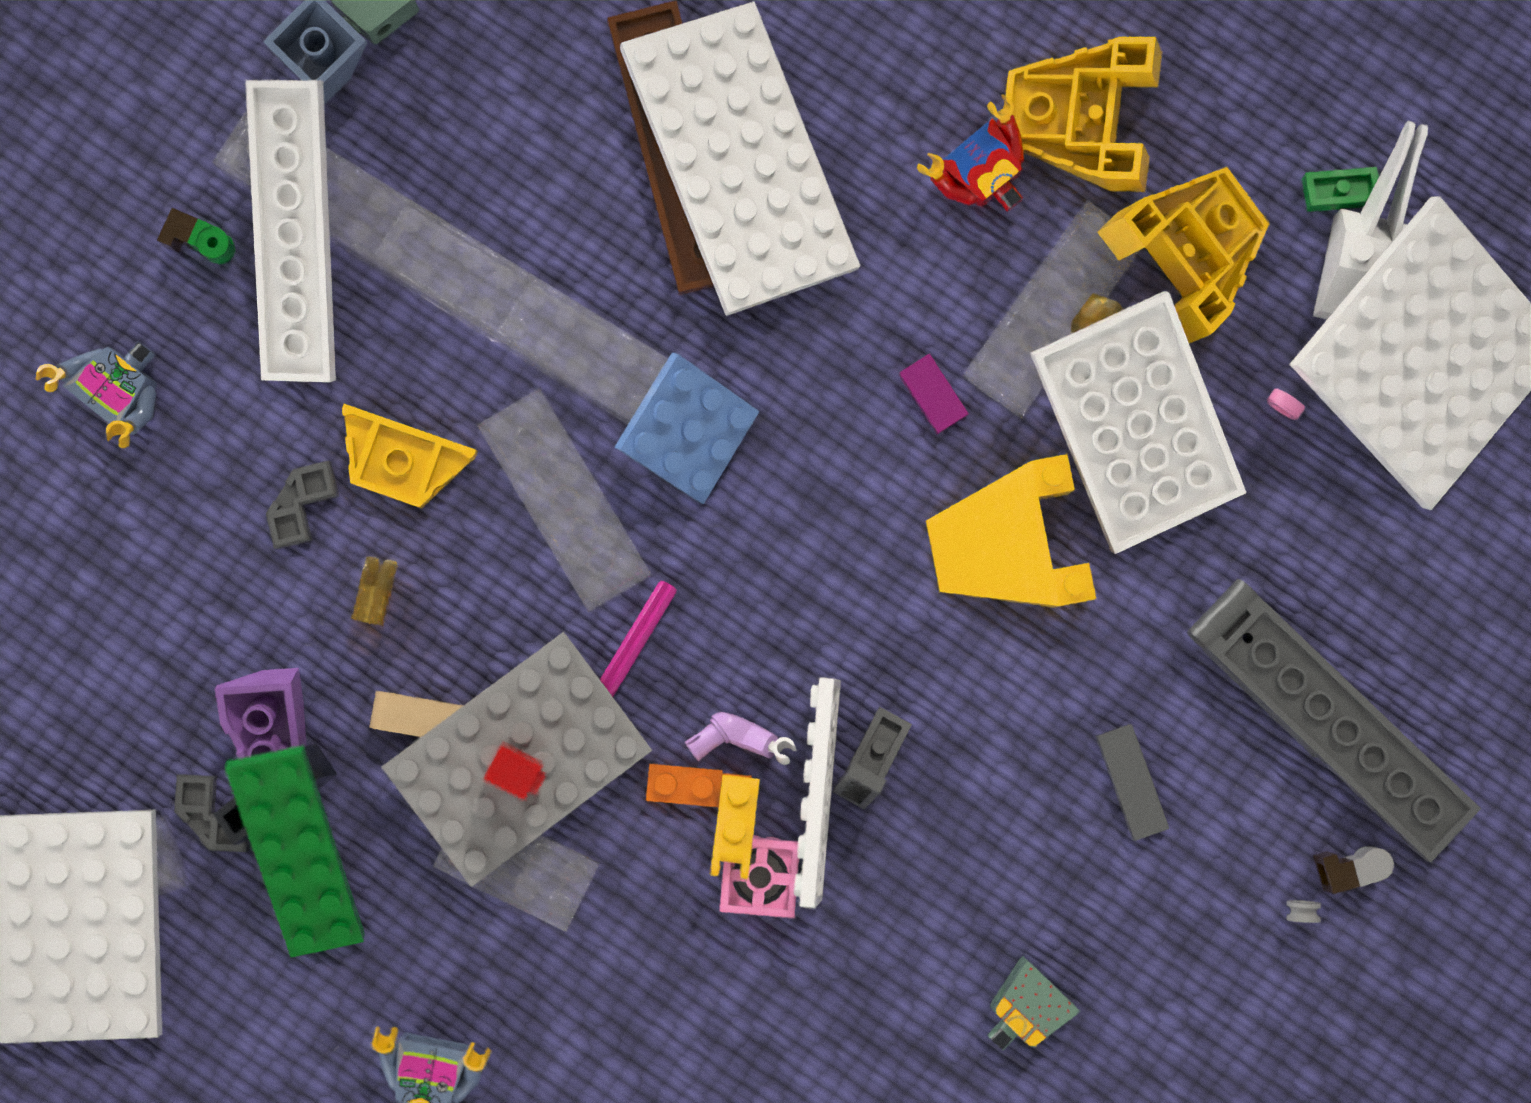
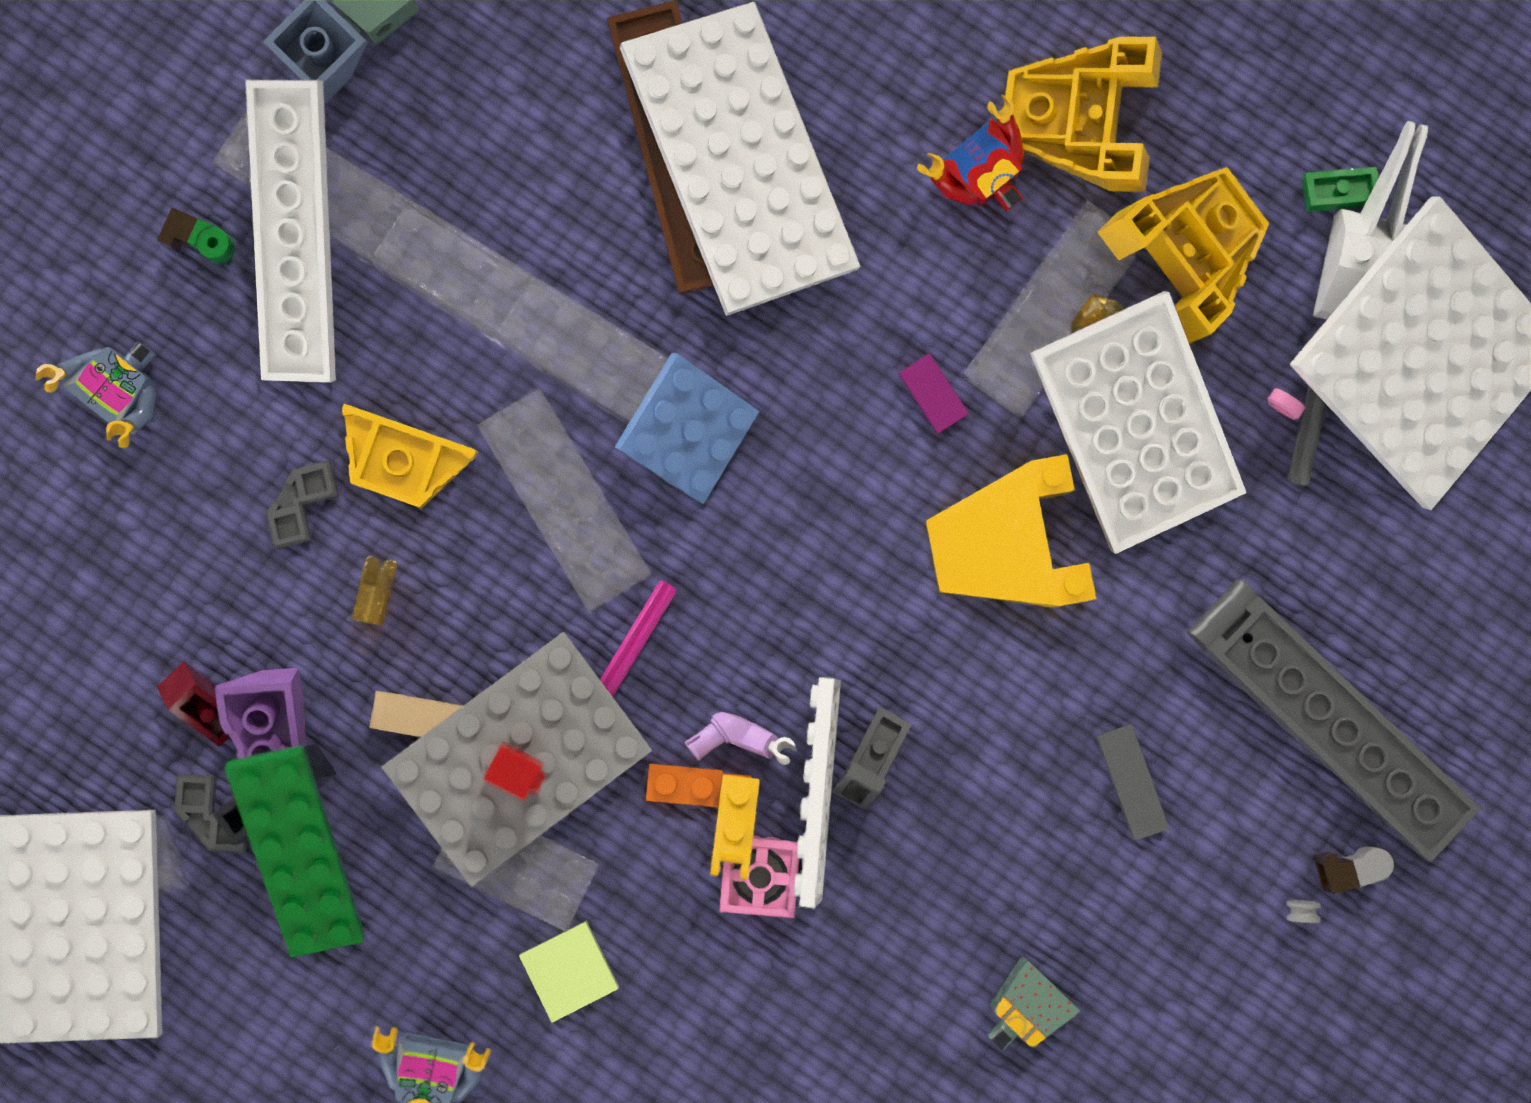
(193, 701): none -> dark red slope
(569, 971): none -> yellowish green tile
(1307, 439): none -> dark grey axle

